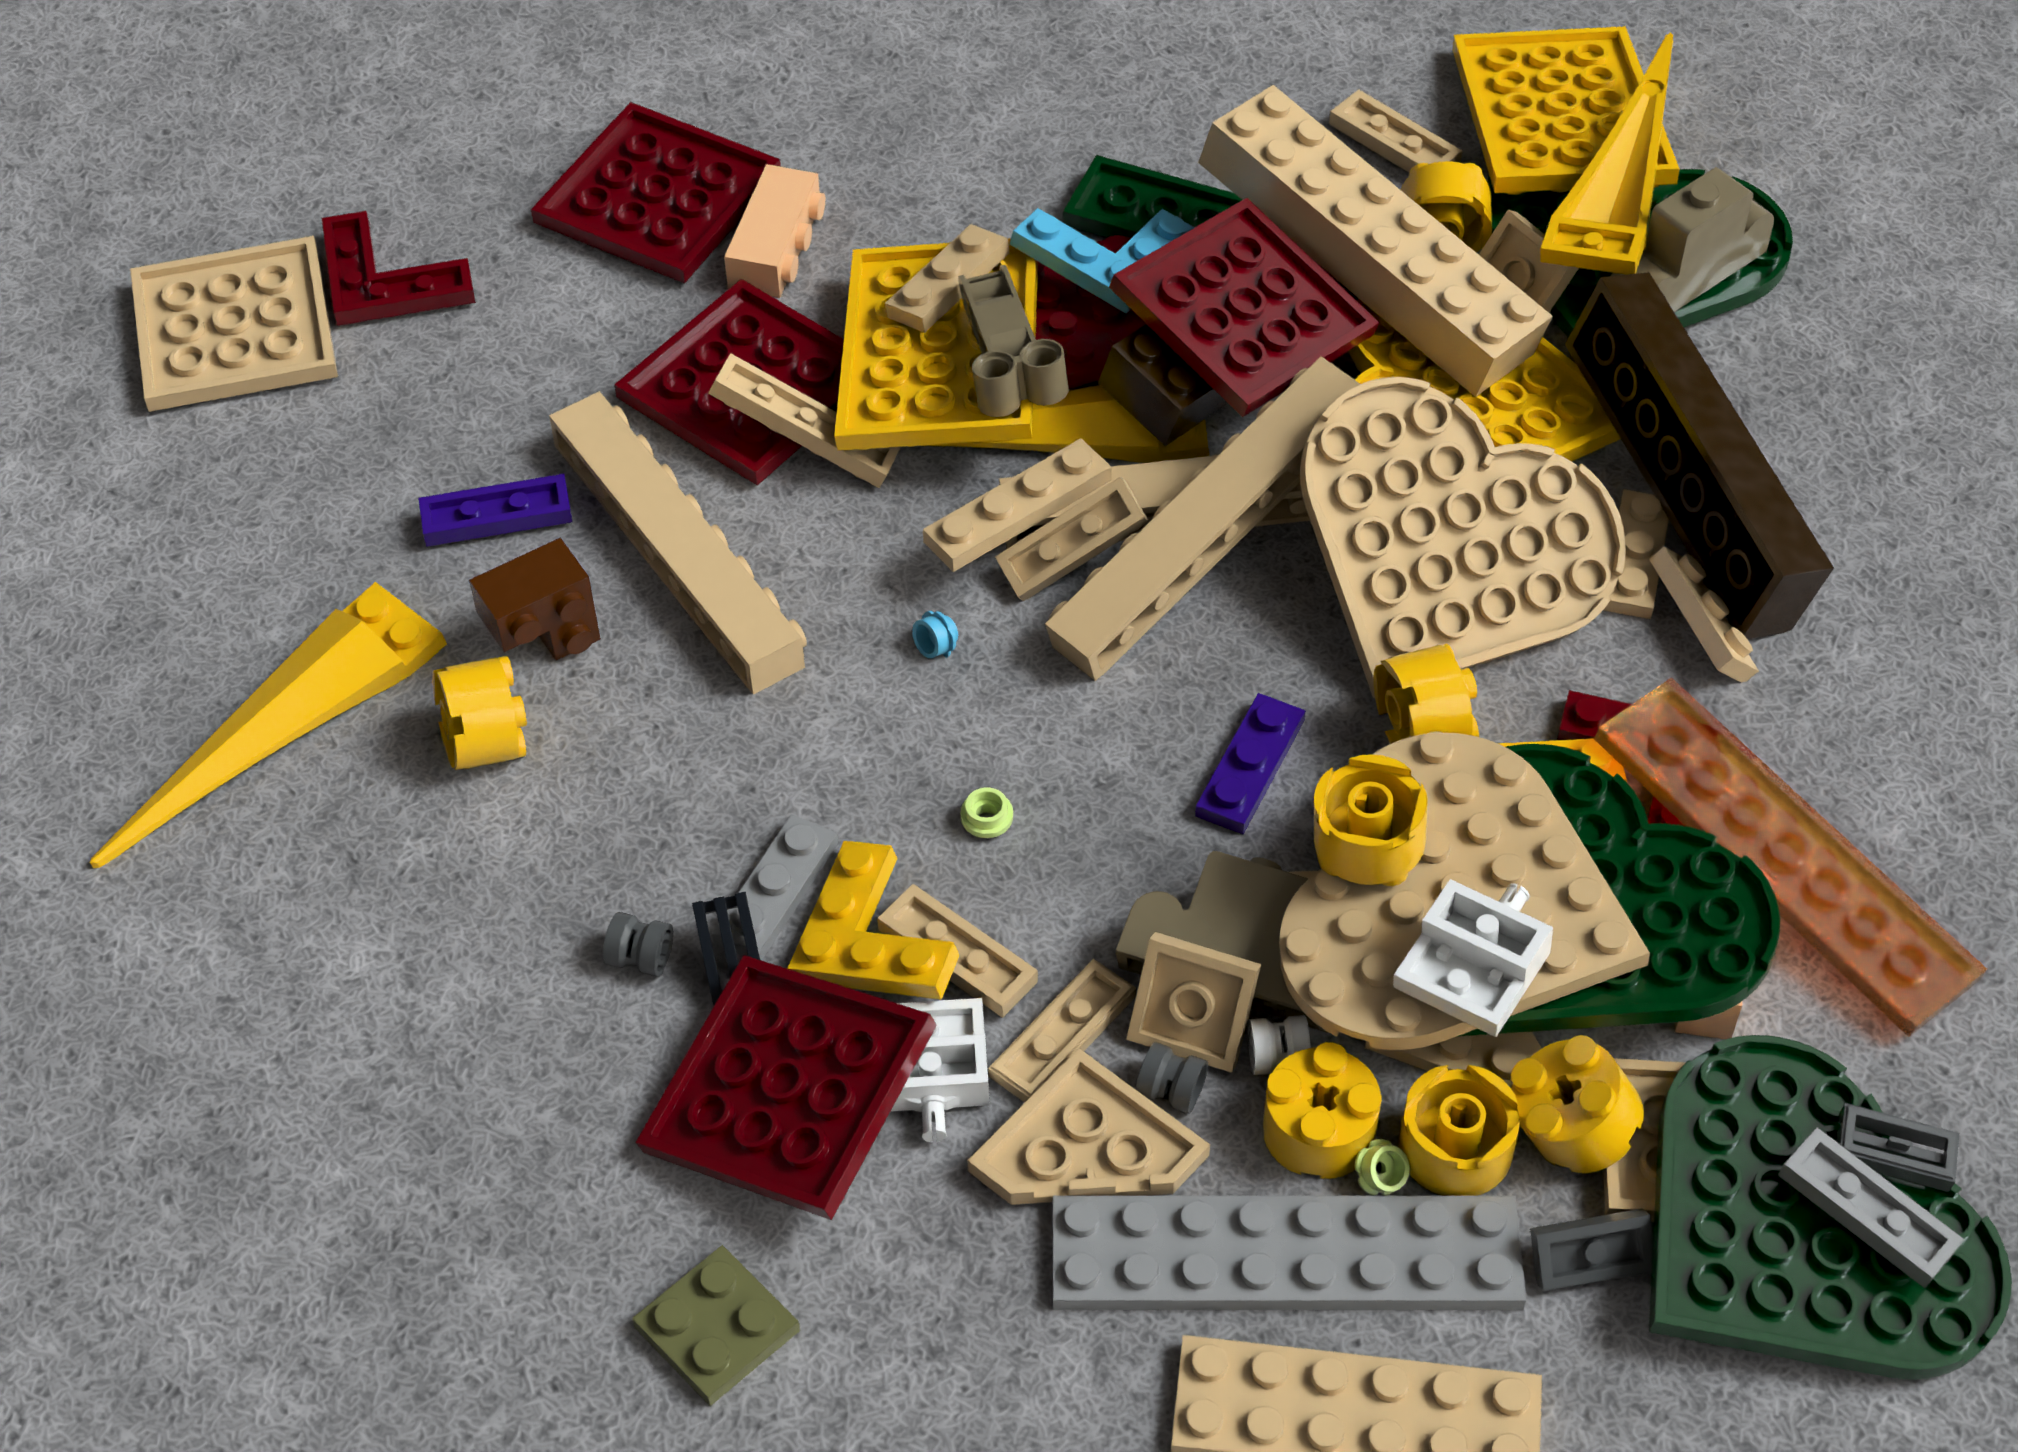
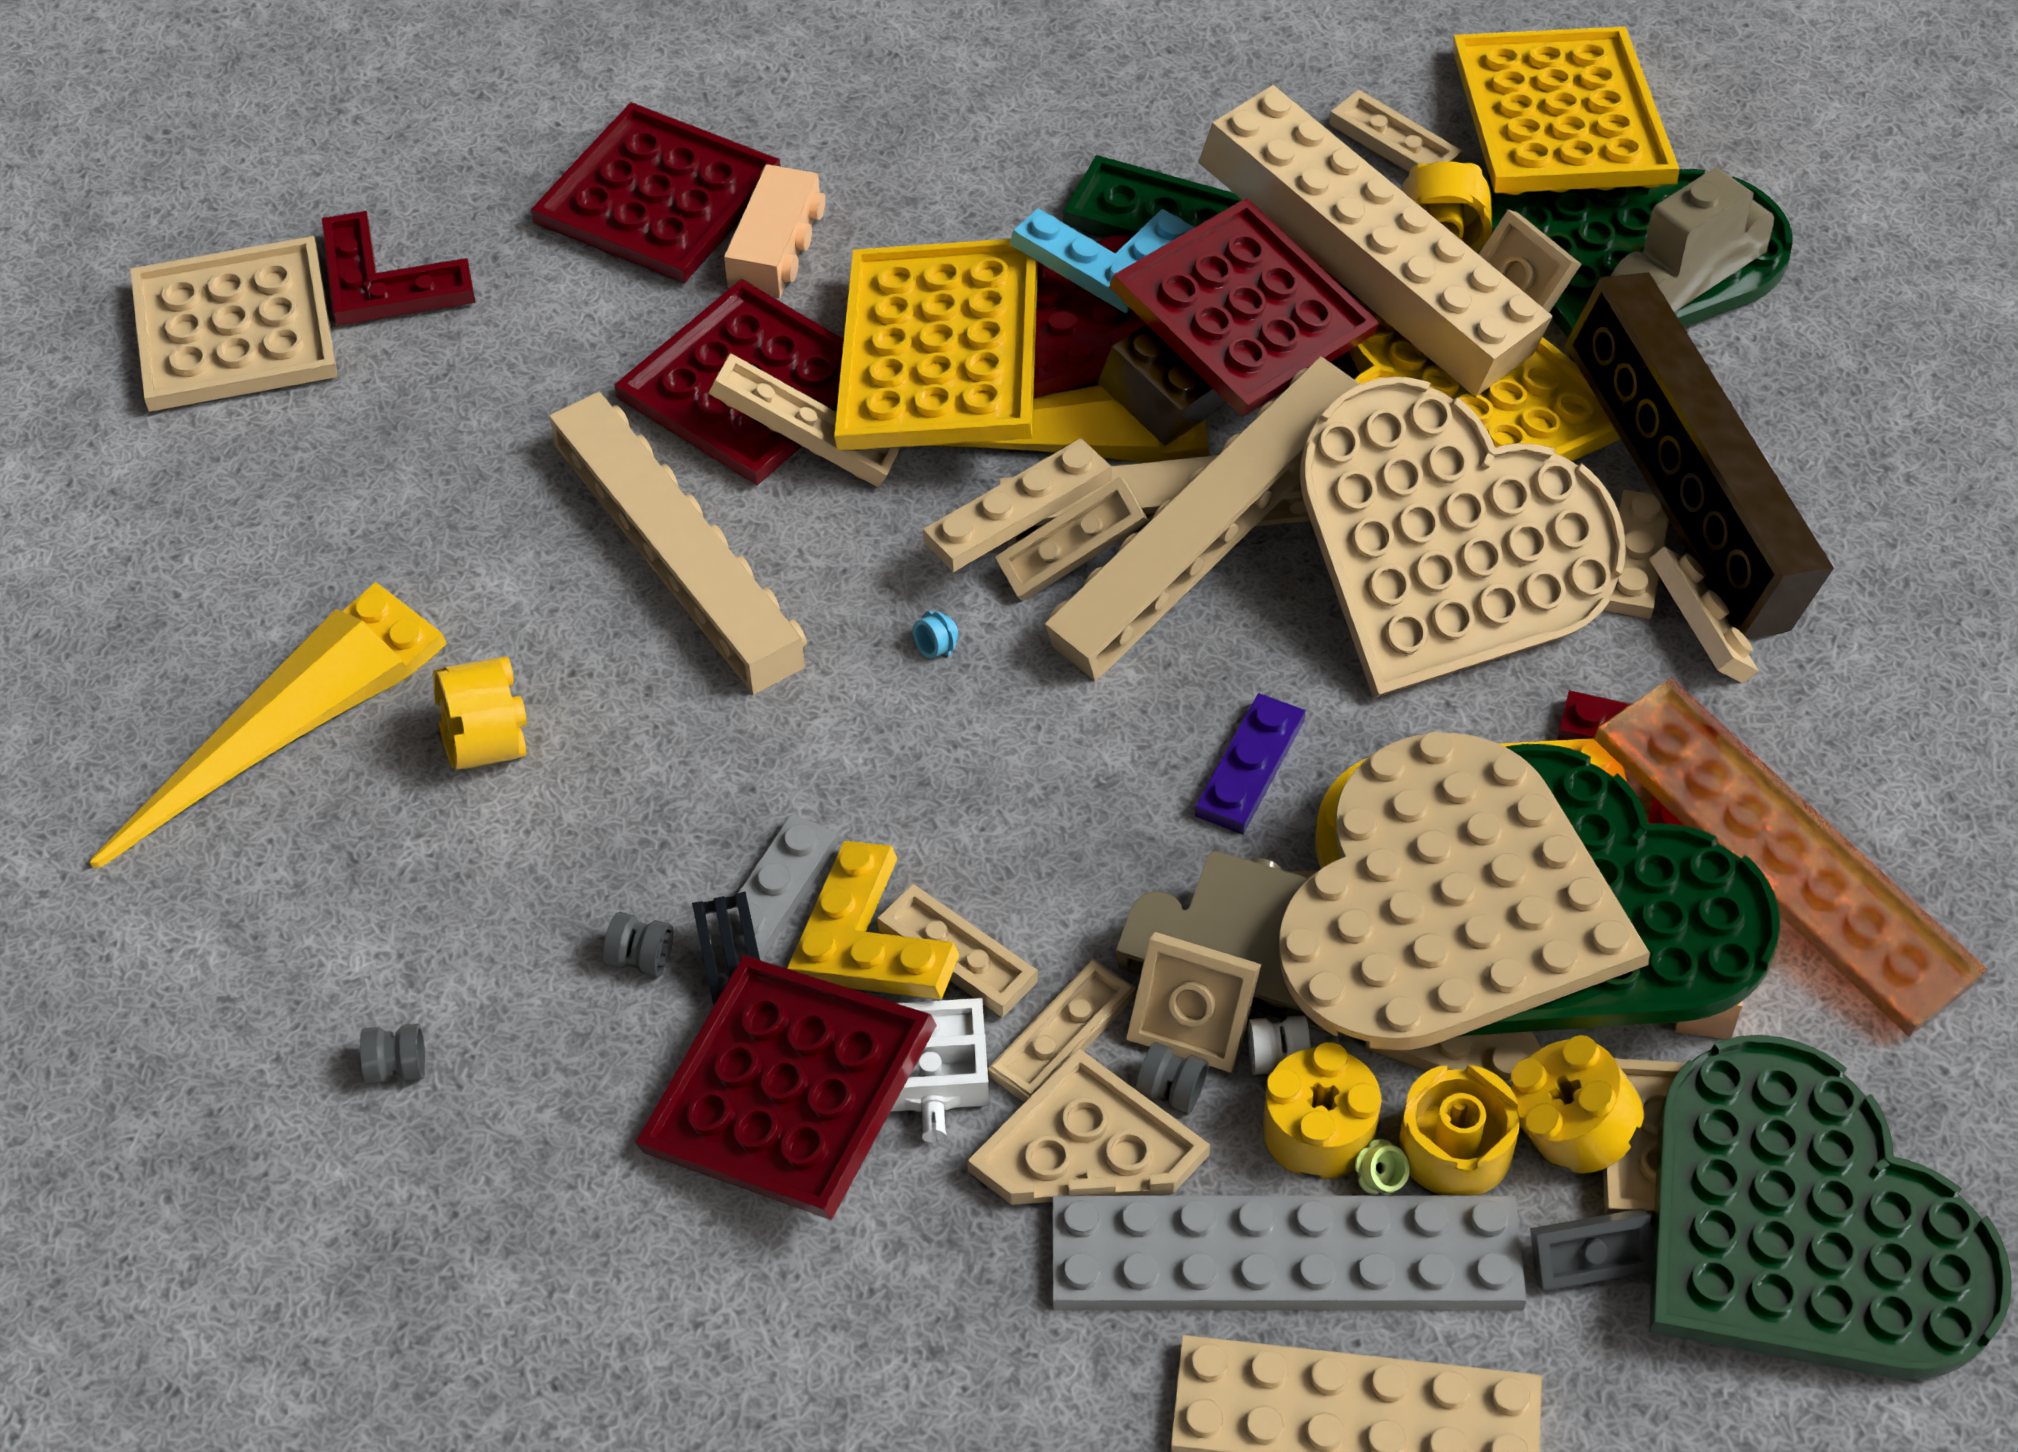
(385, 1054): none -> dark grey wheel
(495, 510): dark purple plate -> none
(538, 596): reddish brown brick -> none
(716, 1325): olive plate -> none
(936, 285): tan plate -> none
(986, 801): yellowish green plate -> none
(1011, 360): dark tan piece -> none
(1370, 821): yellow brick -> none
(1425, 693): yellow brick -> none
(1475, 955): white plate -> none
(1609, 207): yellow plate -> none
(1871, 1207): light grey plate -> none
(1896, 1155): dark grey tile -> none

